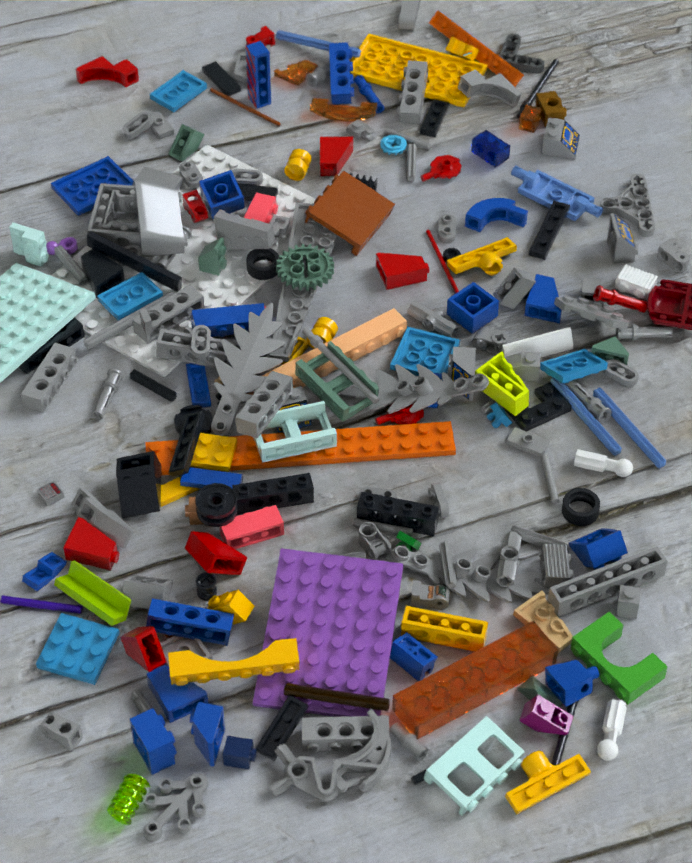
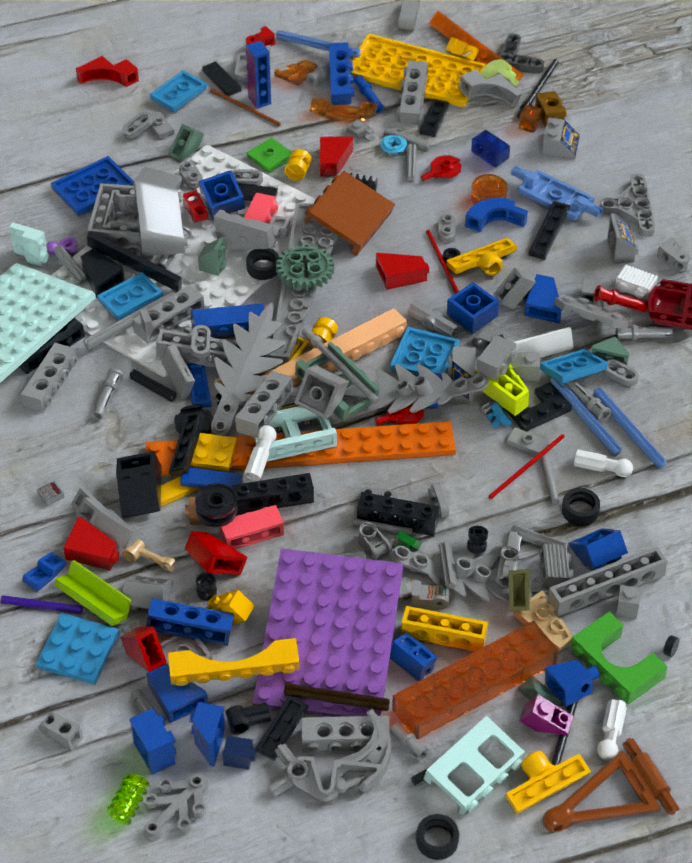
(136, 550): none -> tan brick
(178, 371): none -> light grey piece
(242, 718): none -> black piece
(260, 453): none -> white piece
(269, 155): none -> bright green plate
(320, 391): none -> light grey slope
(439, 821): none -> black tyre
(477, 539): none -> black wheel
(488, 187): none -> clear orange wheel
(496, 358): none -> light grey brick
(499, 66): none -> yellowish green brick
(519, 590): none -> olive slope
(526, 466): none -> red axle
(642, 776): none -> dark orange piece
(671, 646): none -> black tile

